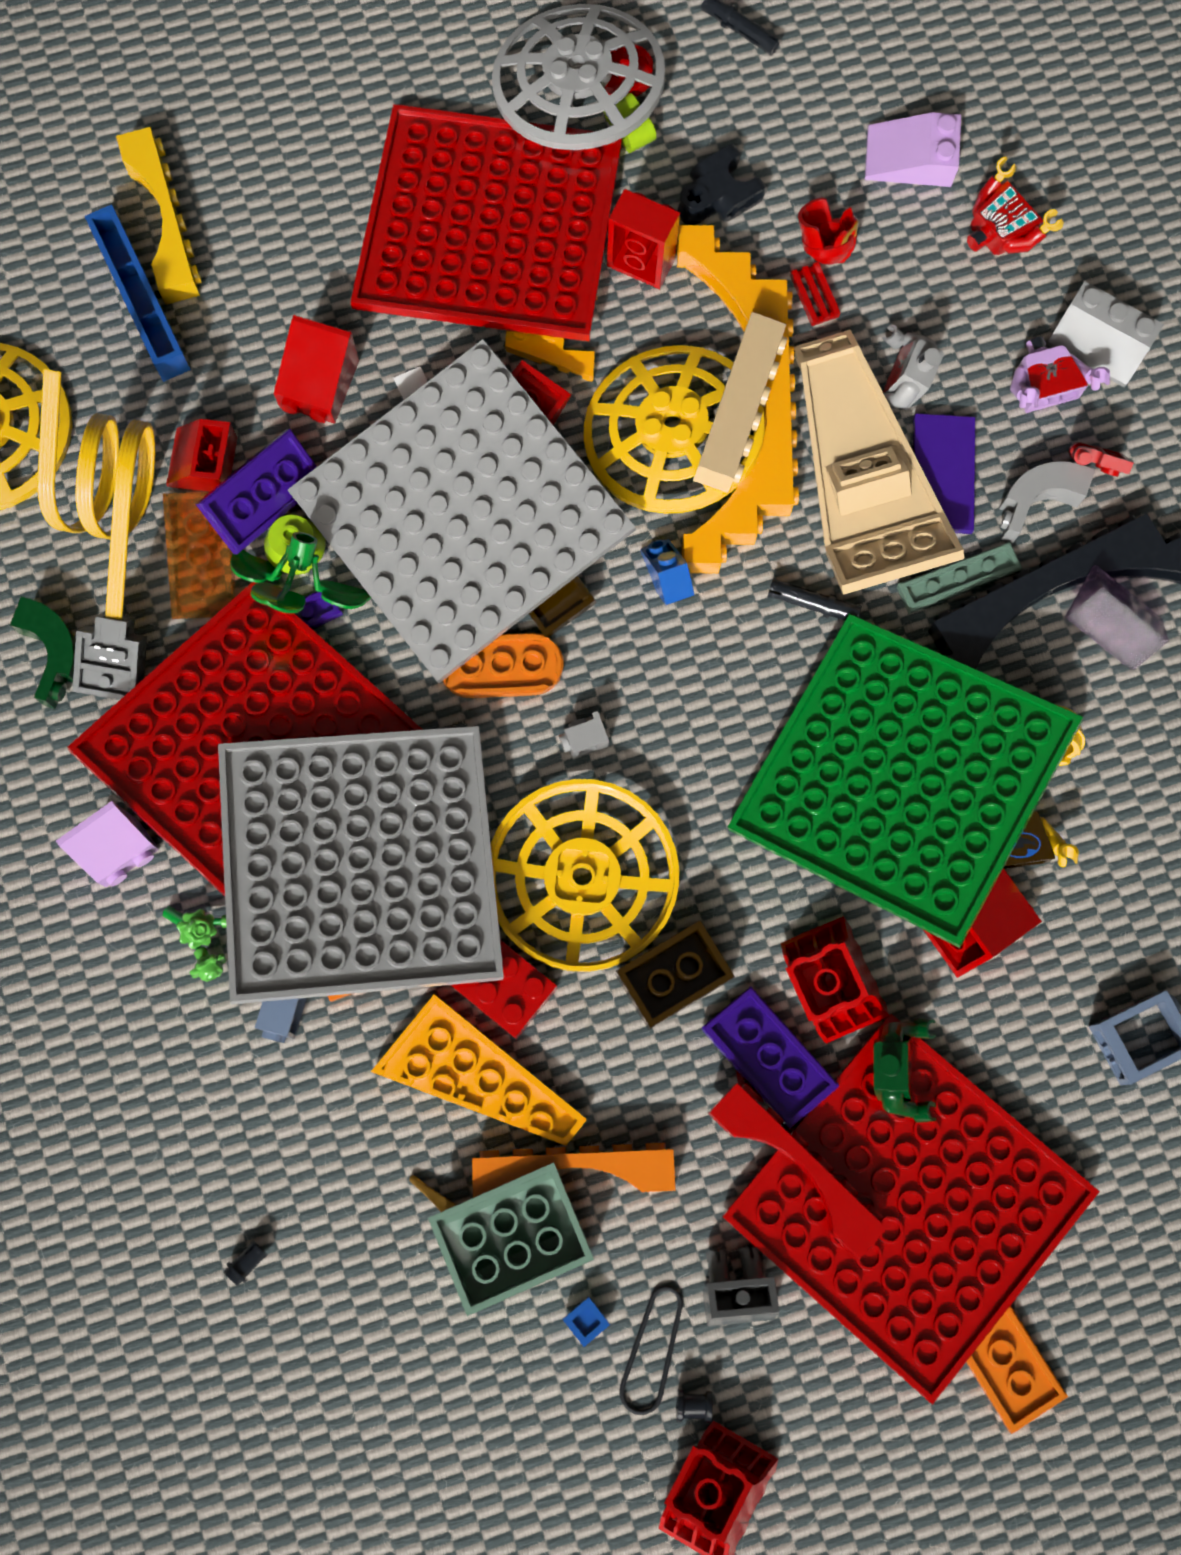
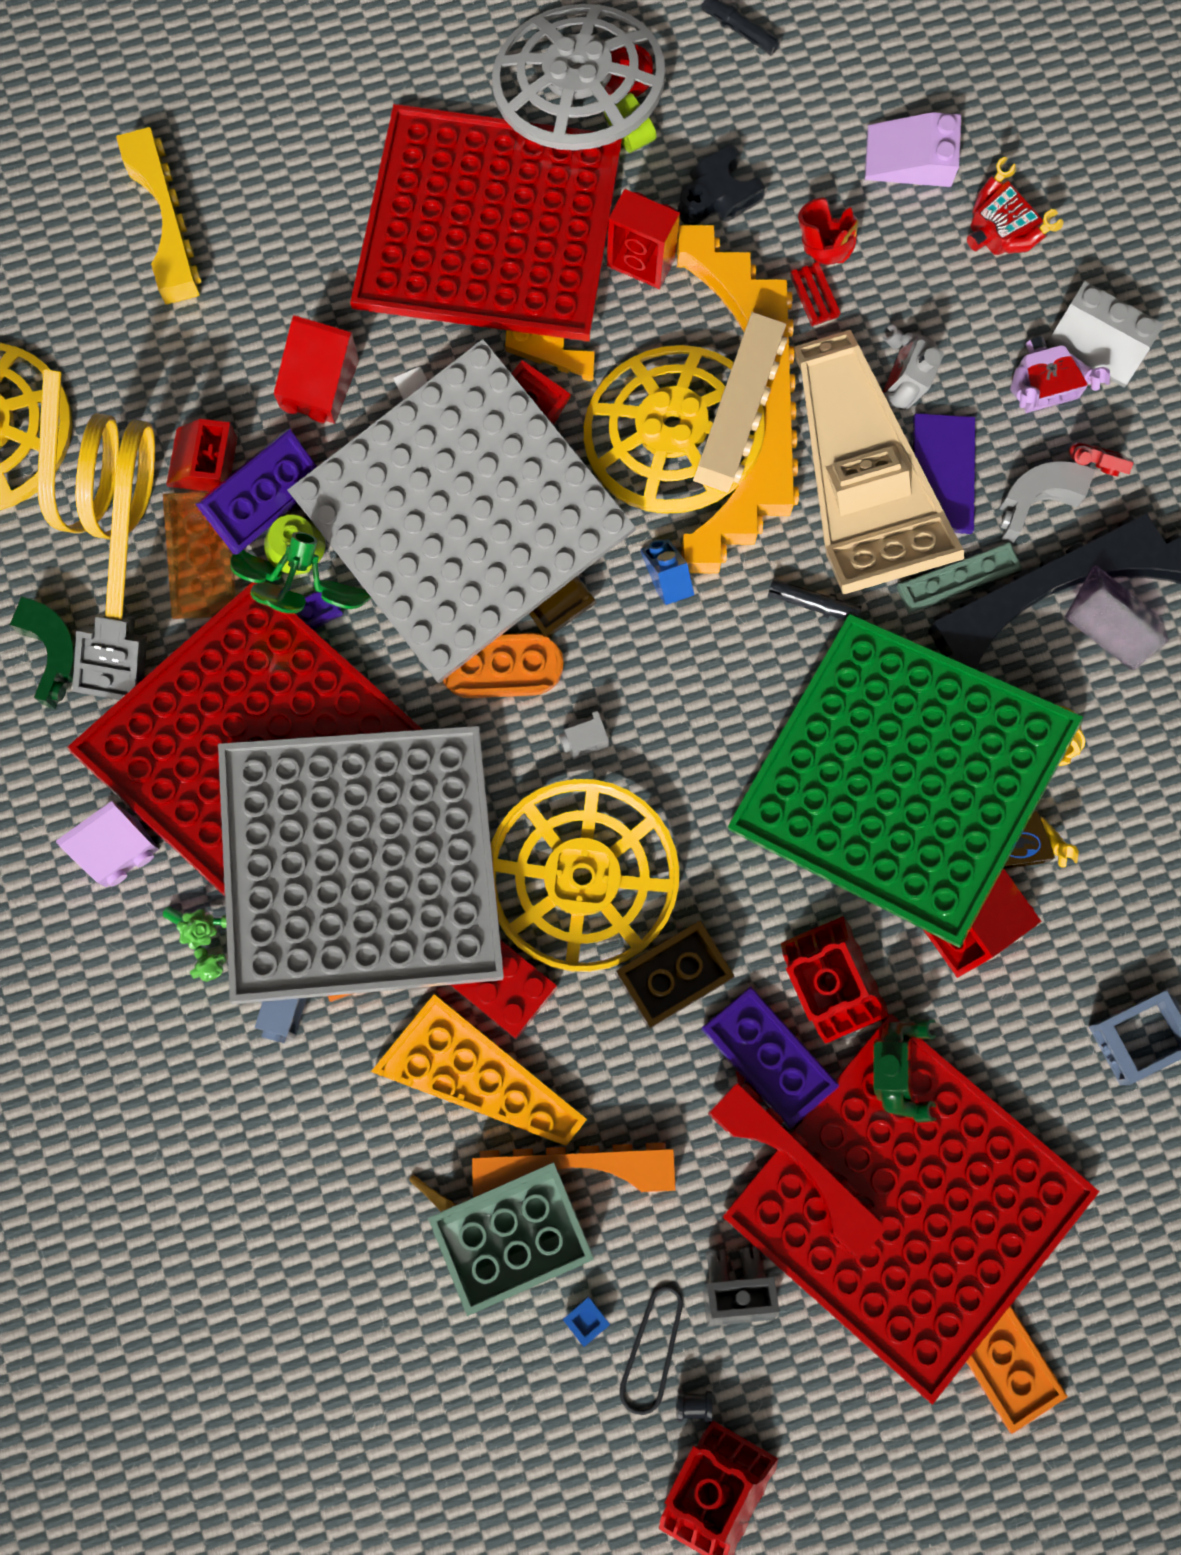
(137, 293): blue brick -> none
(245, 1263): black pin -> none

